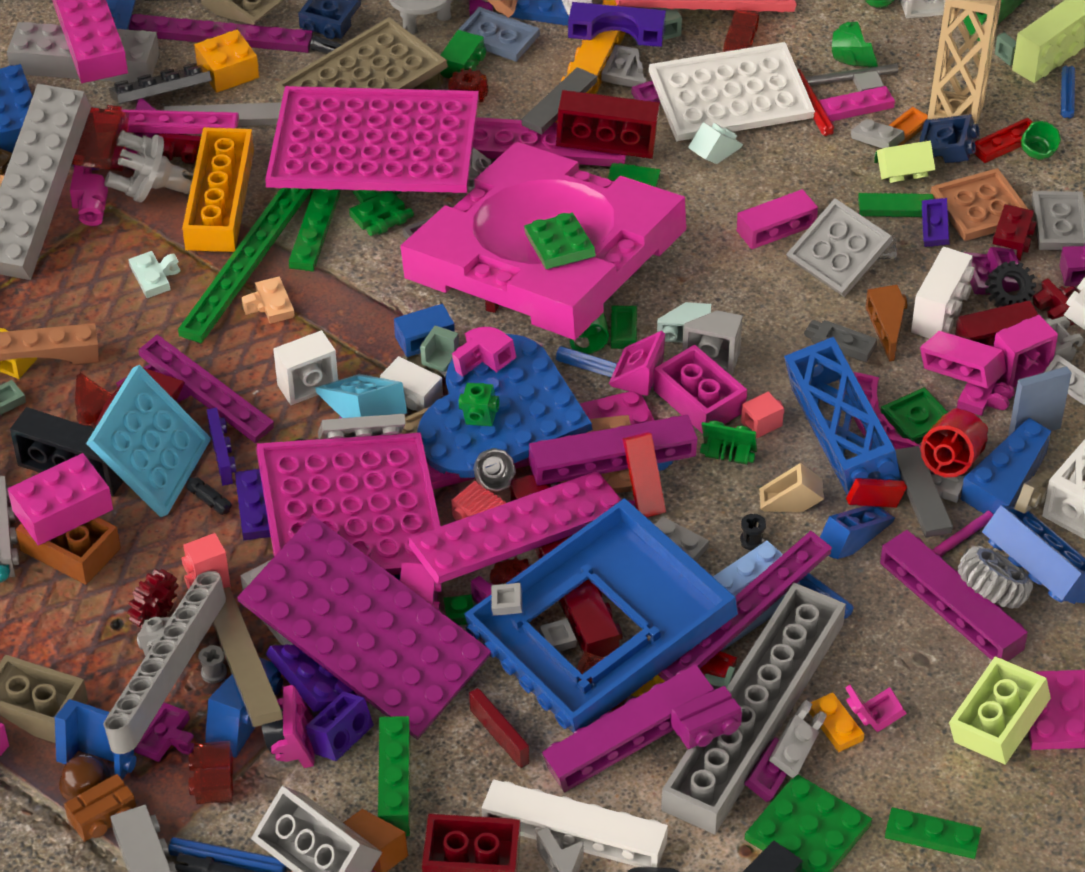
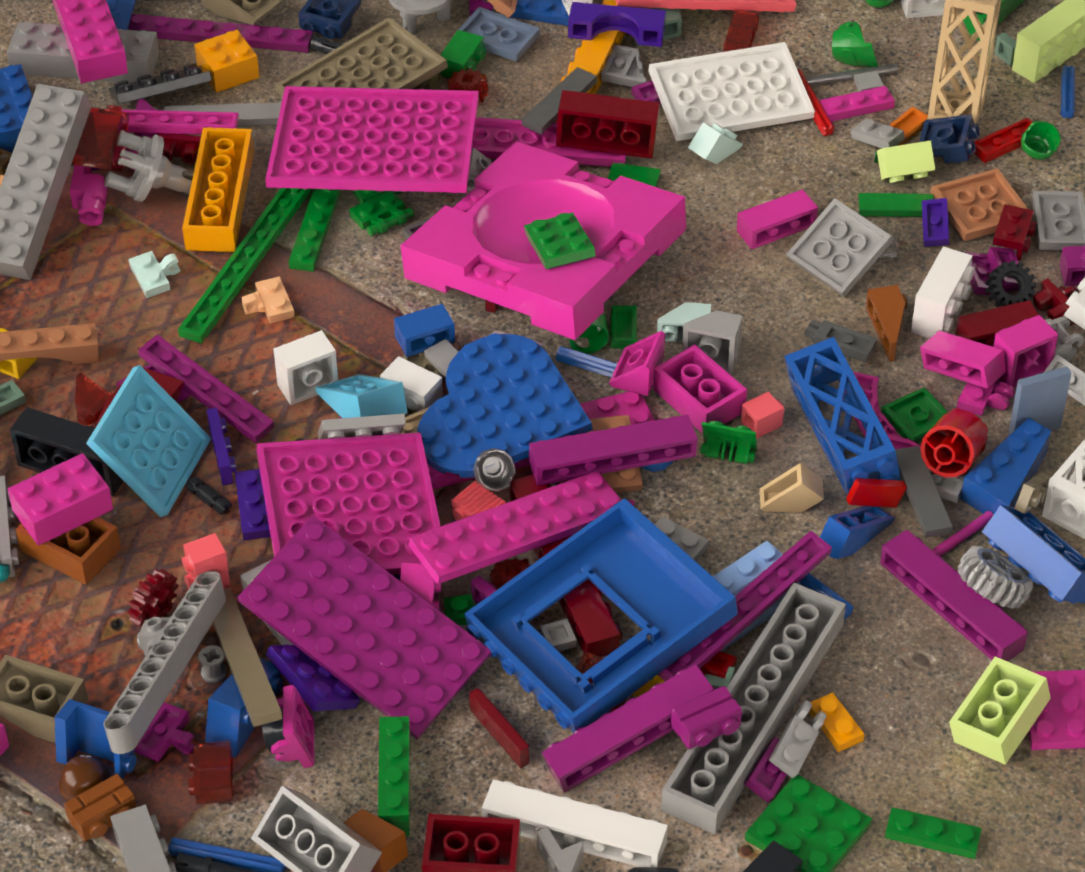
(339, 726): dark purple brick -> none
(438, 348): sand green panel -> none
(479, 404): green brick -> none
(485, 346): dark pink brick -> none
(506, 599): light grey plate -> none
(644, 474): tile -> none
(750, 530): black bush -> none
(879, 710): dark pink bracket -> none

